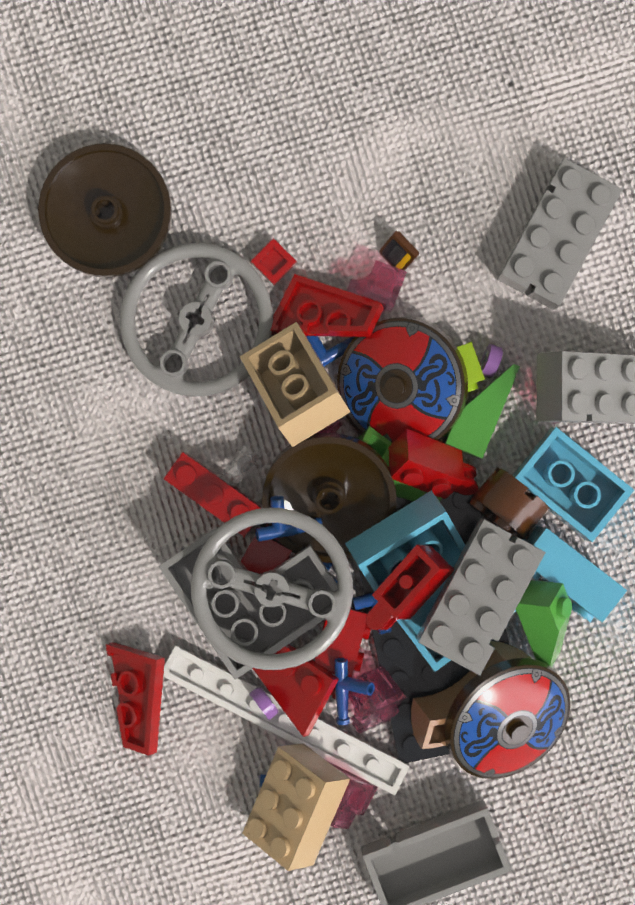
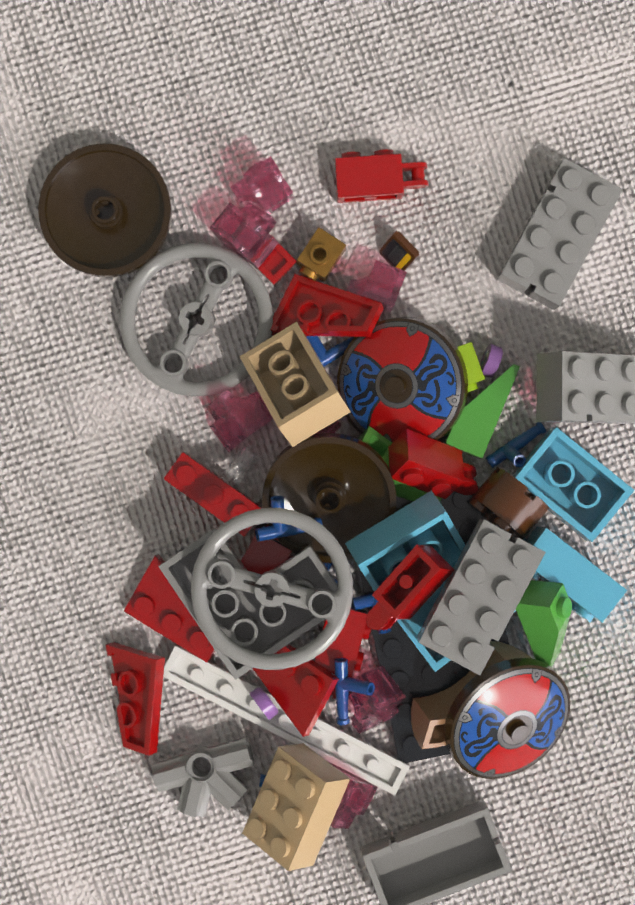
(162, 610): none -> red wing
(199, 784): none -> light grey piece
(238, 418): none -> clear pink brick
(246, 232): none -> clear pink brick
(263, 186): none -> clear pink brick
(320, 255): none -> pearl gold brick
(375, 176): none -> red brick
(511, 449): none -> blue piece

